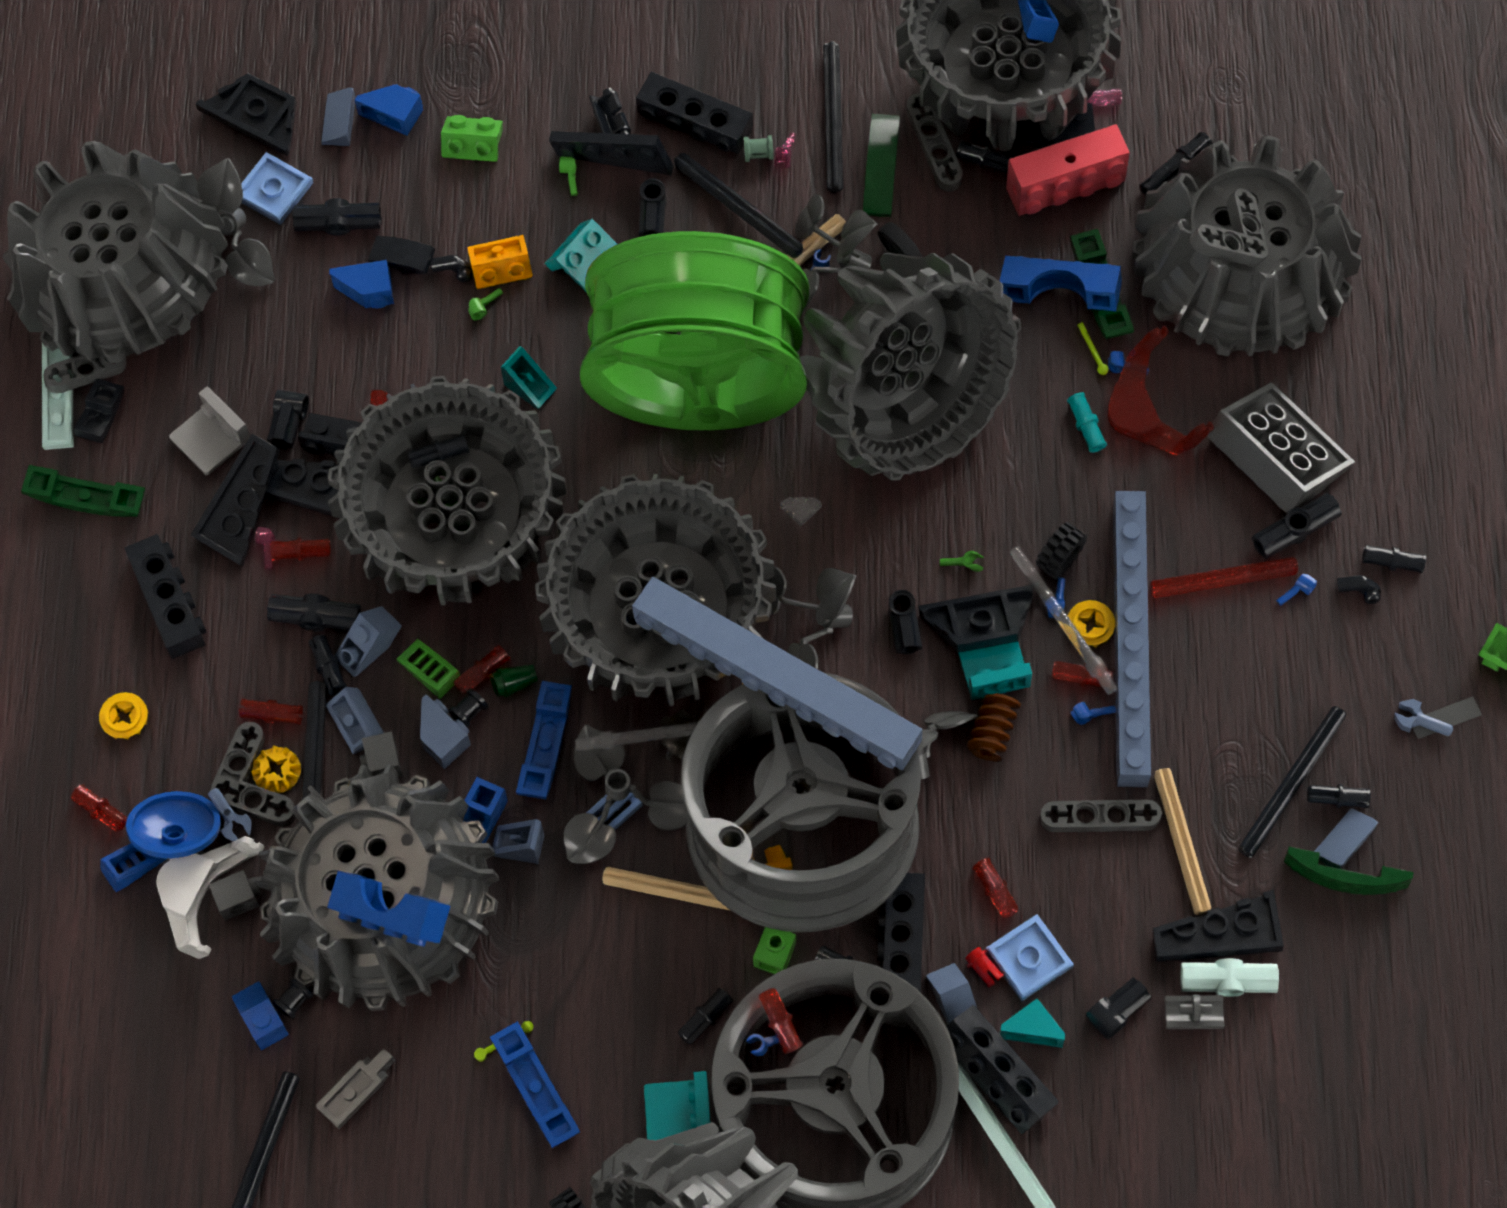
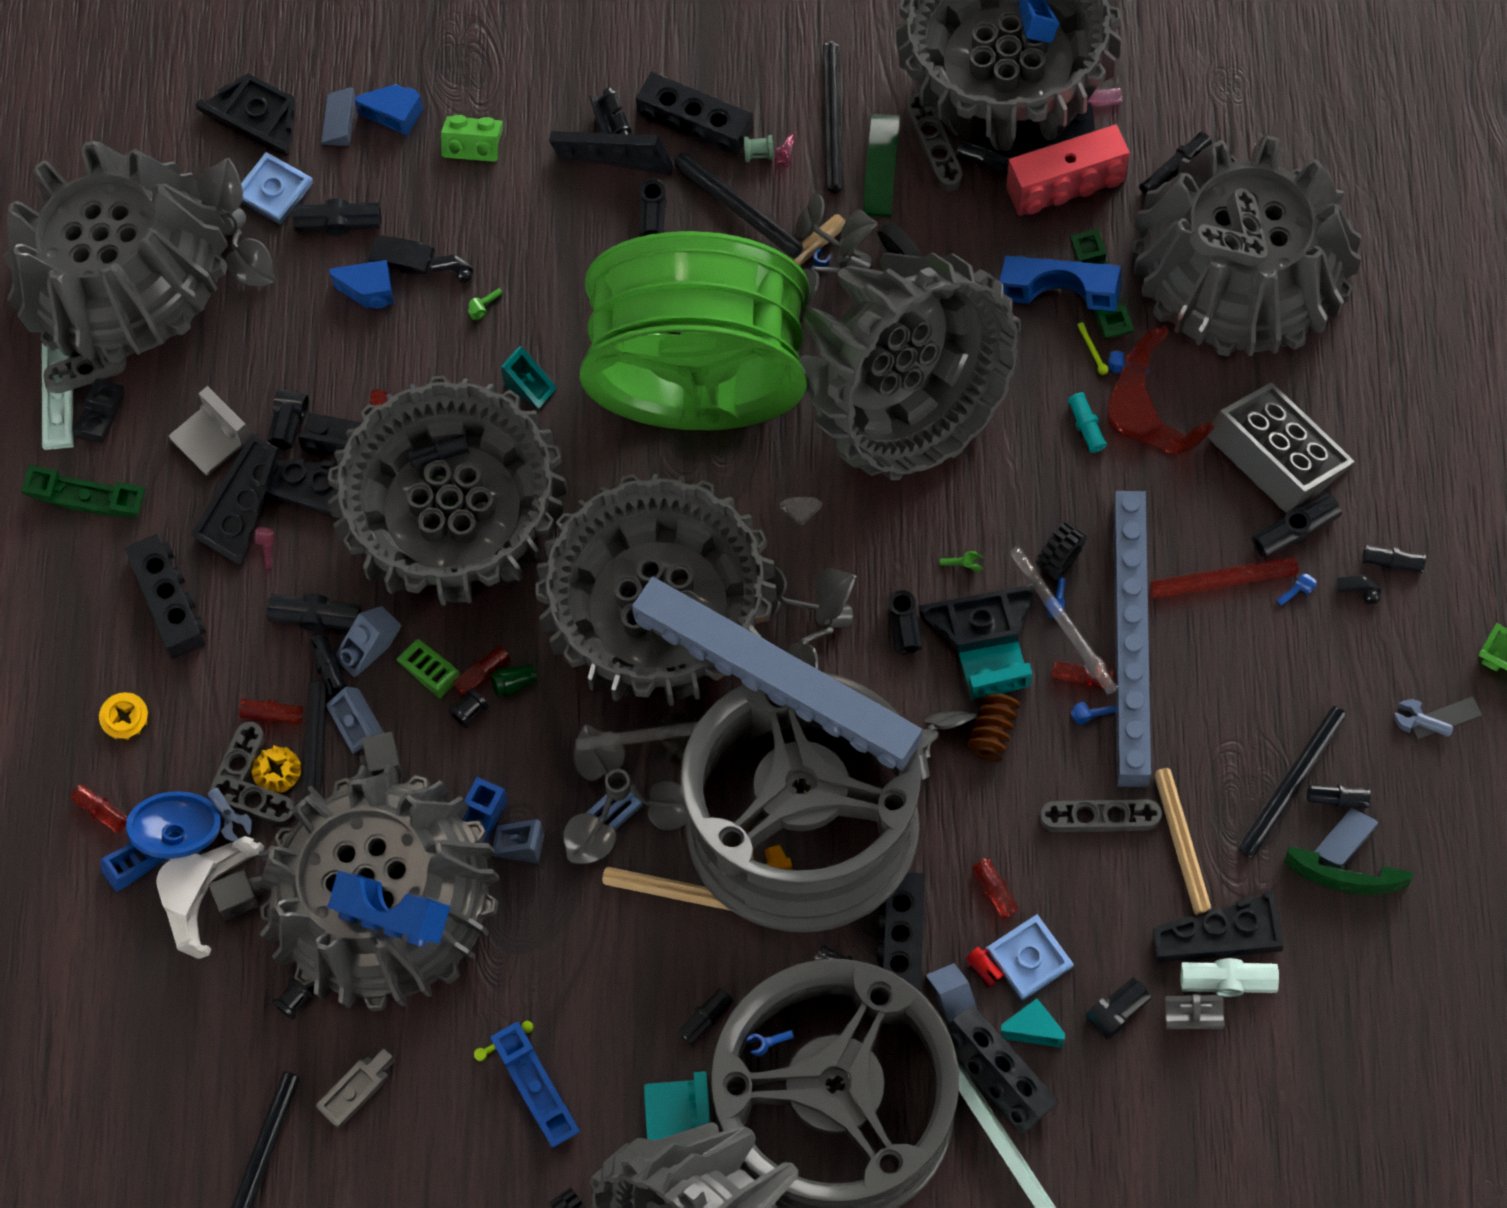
(260, 1015): blue slope -> none
(300, 549): clear red axle -> none
(440, 734): sand blue slope -> none
(500, 262): light orange bracket -> none
(545, 740): blue slope -> none
(568, 165): bright green hand -> none
(580, 251): teal bracket -> none
(774, 950): bright green brick -> none
(780, 1020): clear red axle -> none
(1103, 618): yellow gear -> none

